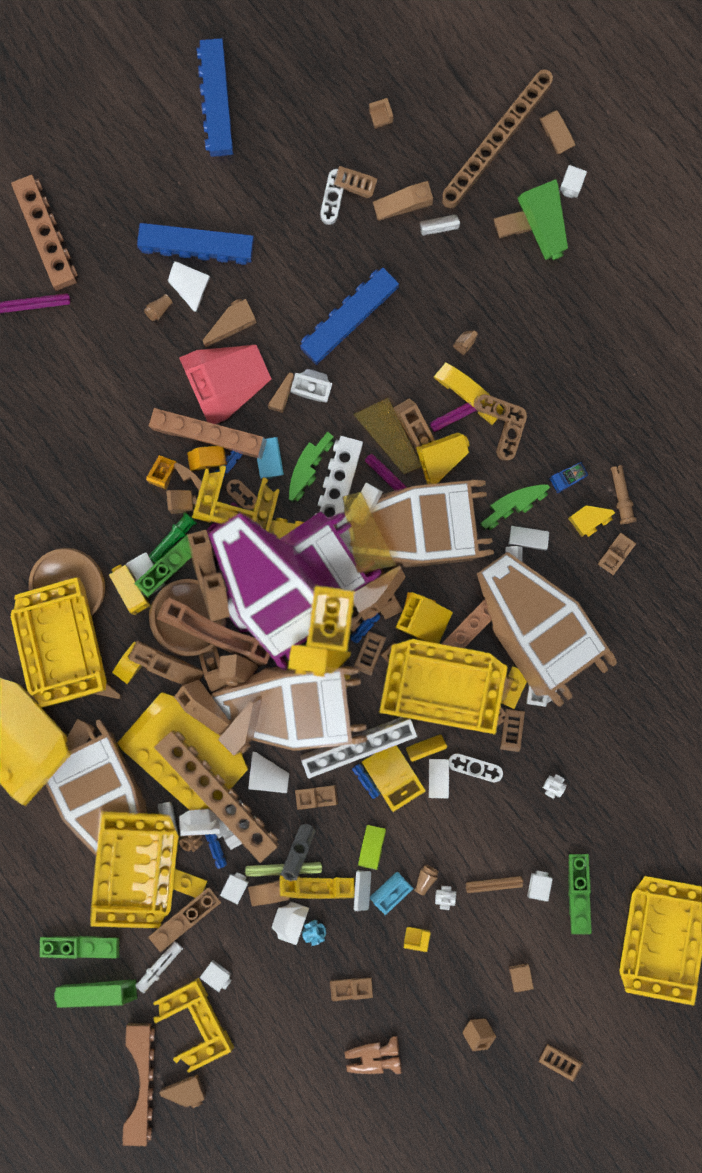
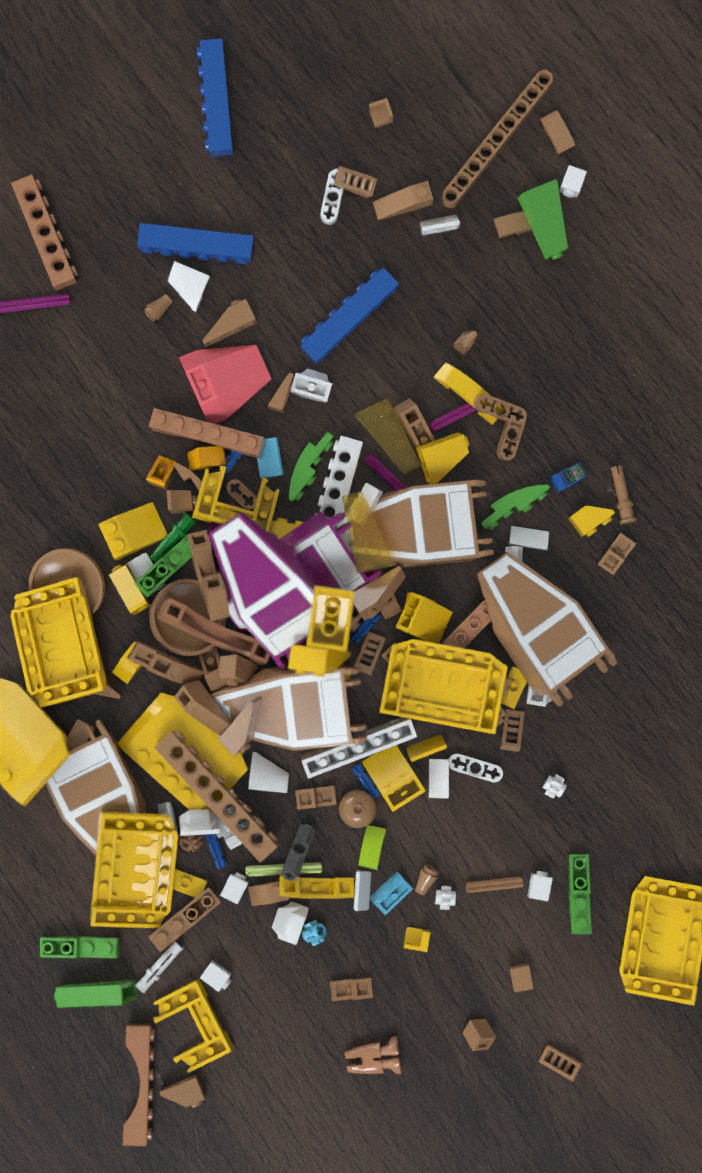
(133, 530): none -> yellow slope
(357, 809): none -> medium nougat cylinder

